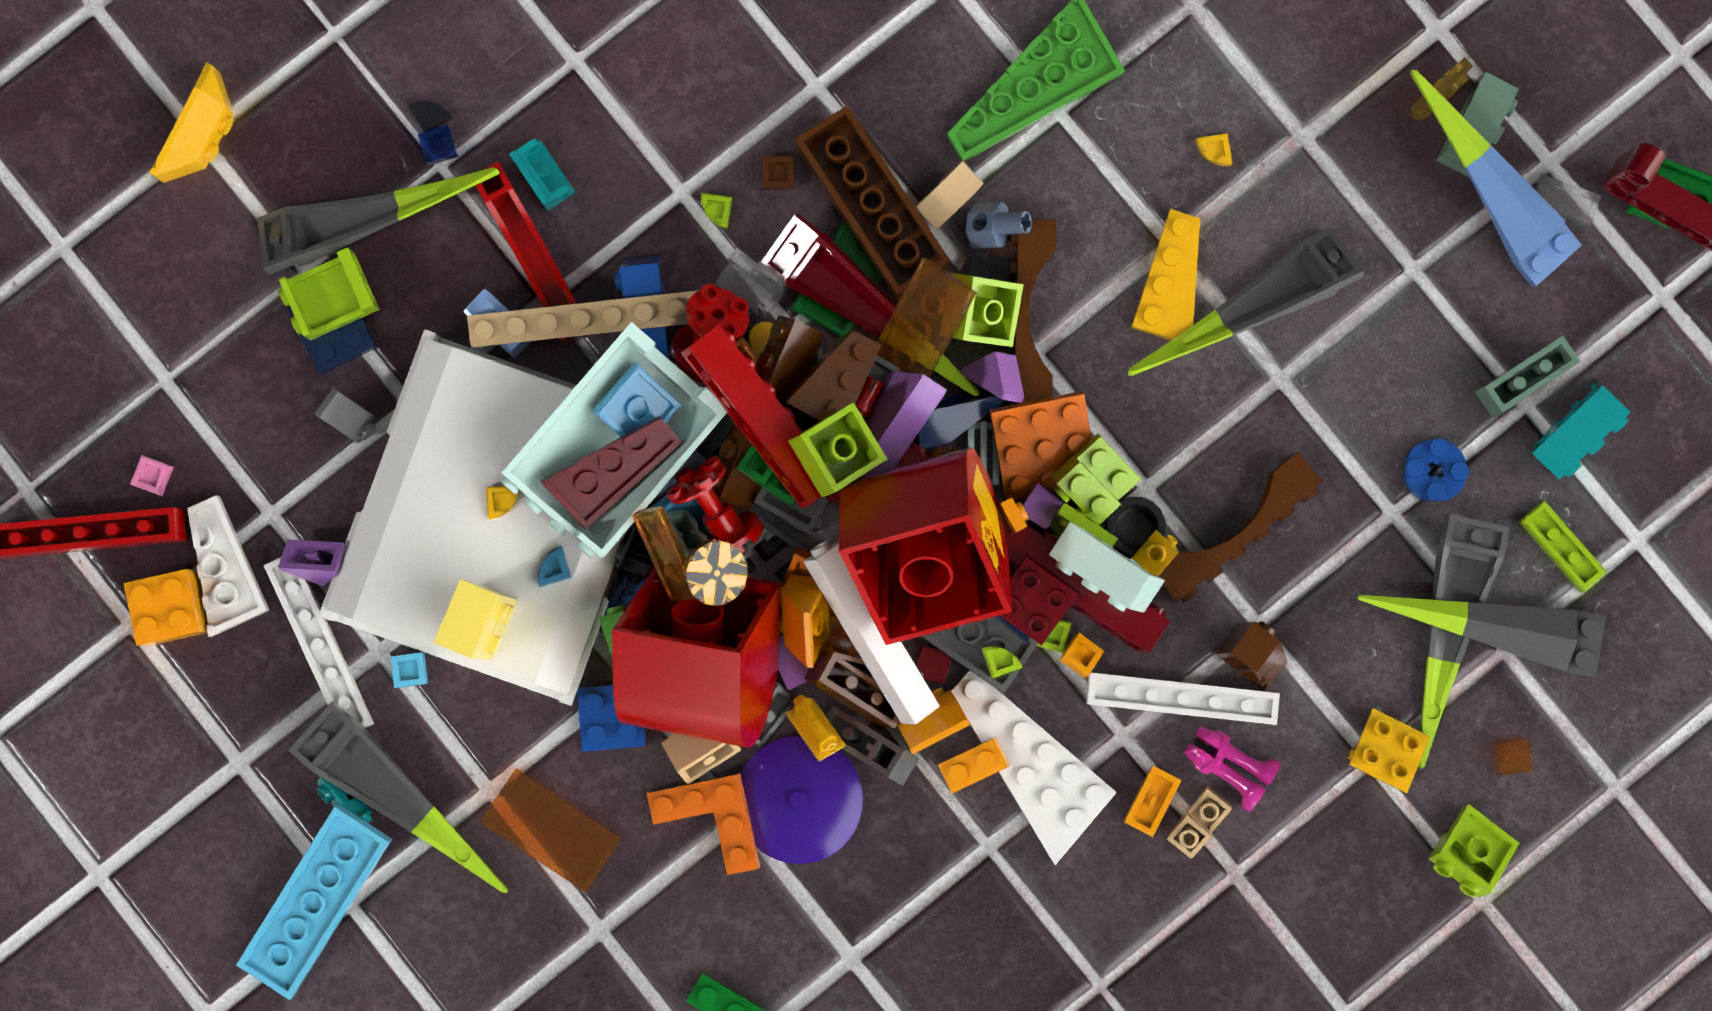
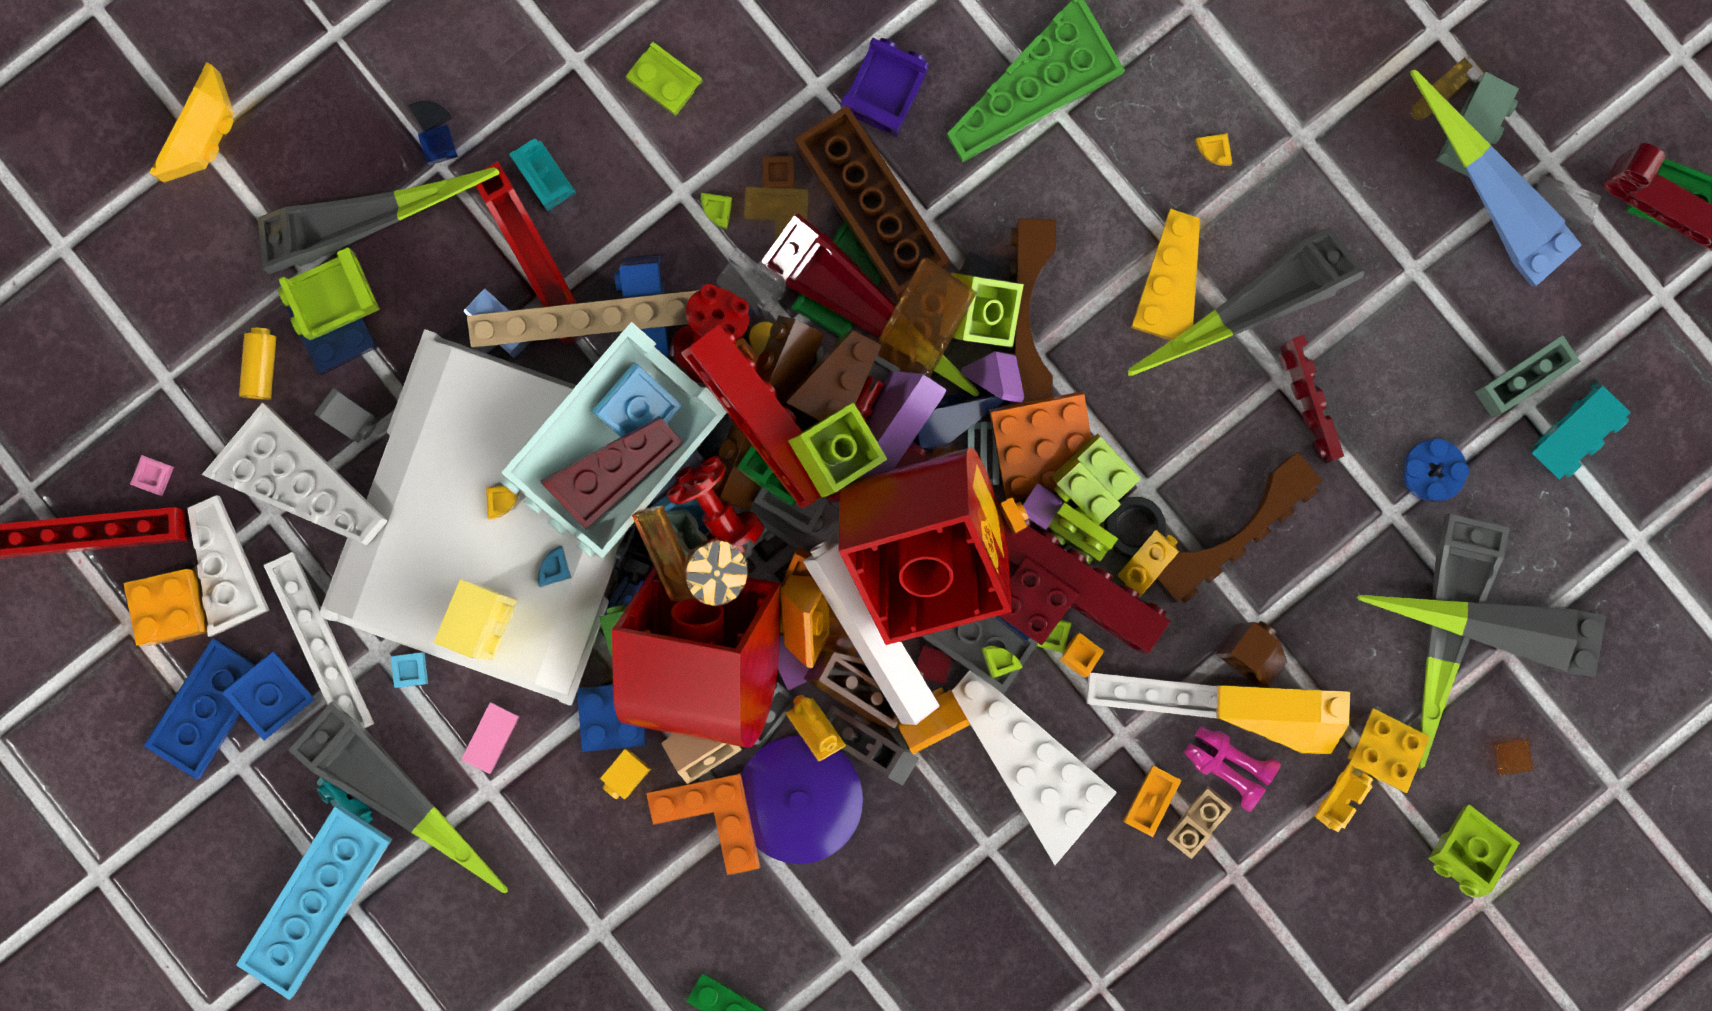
(200, 713): none -> blue tile
(257, 364): none -> yellow brick
(268, 695): none -> blue plate
(285, 471): none -> white wing
(312, 560): medium lavender slope -> none
(490, 738): none -> bright pink tile
(551, 830): clear orange tile -> none
(624, 774): none -> yellow brick
(664, 78): none -> lime plate
(775, 205): none -> clear yellow plate
(886, 86): none -> dark purple panel
(949, 194): tan slope -> none
(973, 765): light orange plate -> none
(991, 222): sand blue piece -> none
(1105, 569): light aqua wedge -> none
(1293, 717): none -> yellow wedge
(1312, 398): none -> dark red wing
(1349, 786): none -> yellow hinge
(1562, 546): lime tile -> none

